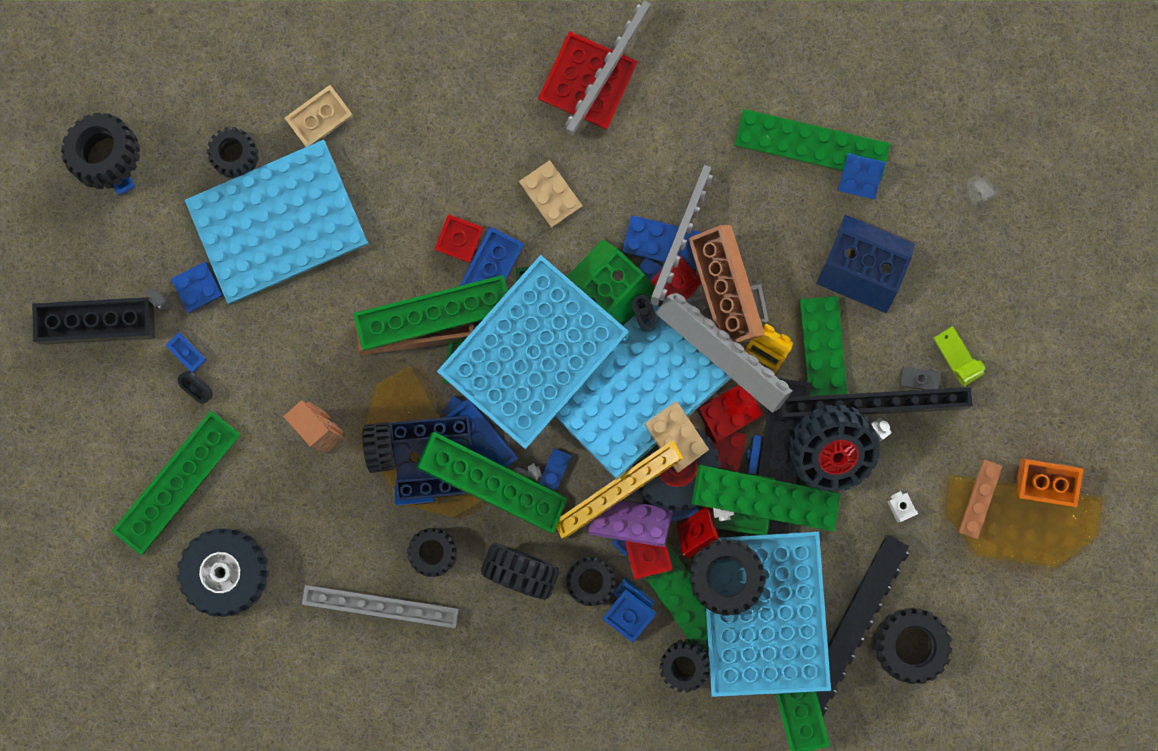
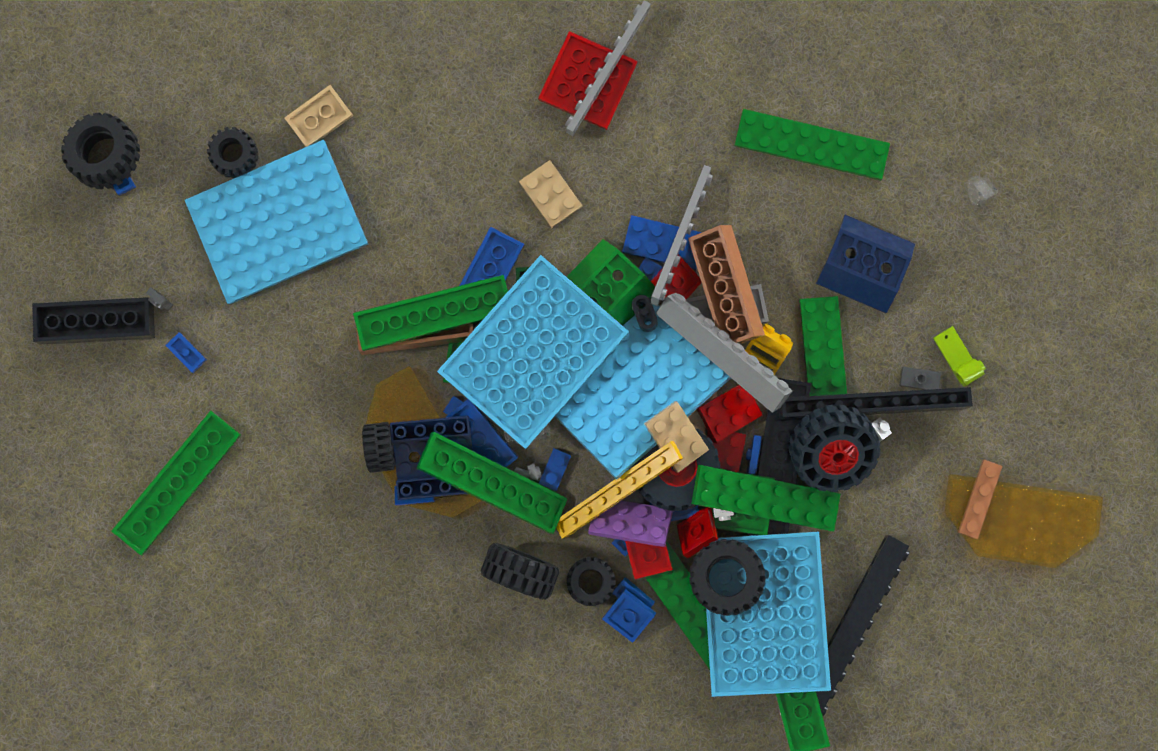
(195, 387): black plate -> none
(196, 287): blue plate -> none
(202, 577): black wheel -> none
(314, 426): nougat brick -> none
(380, 606): light grey plate -> none
(415, 547): black tyre -> none
(459, 238): red plate -> none
(677, 678): black tyre -> none
(861, 176): blue plate -> none
(901, 514): white brick -> none
(937, 655): black tyre -> none
(1049, 482): orange slope -> none

